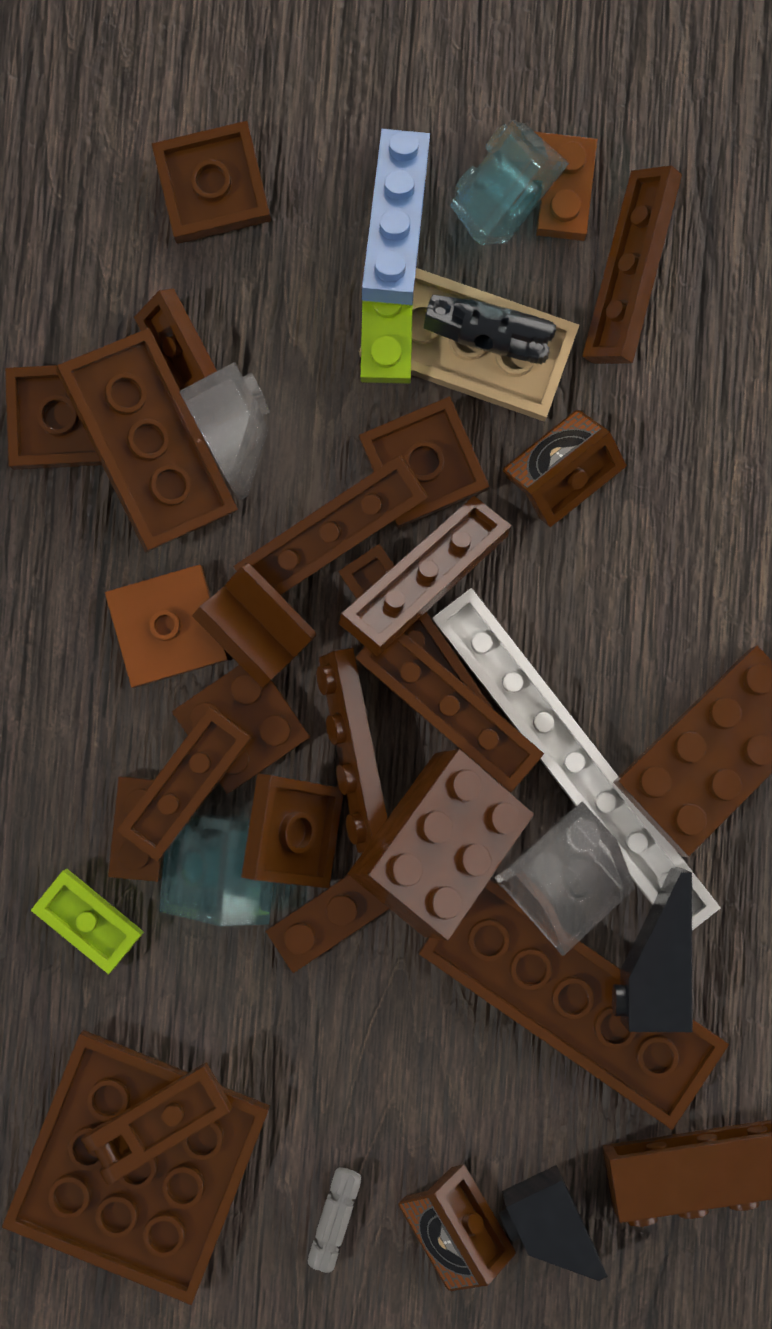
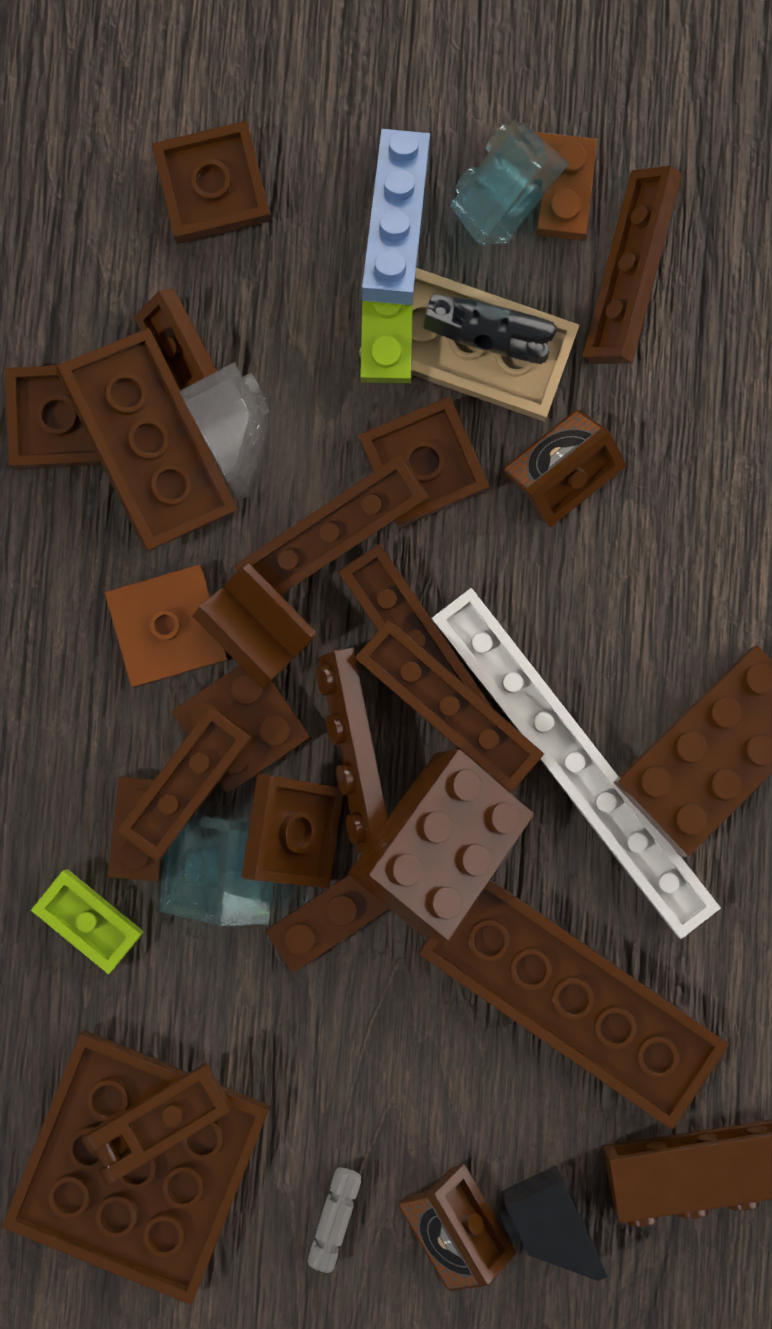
(424, 575): plate -> none
(569, 877): clear slope -> none
(658, 969): black slope -> none

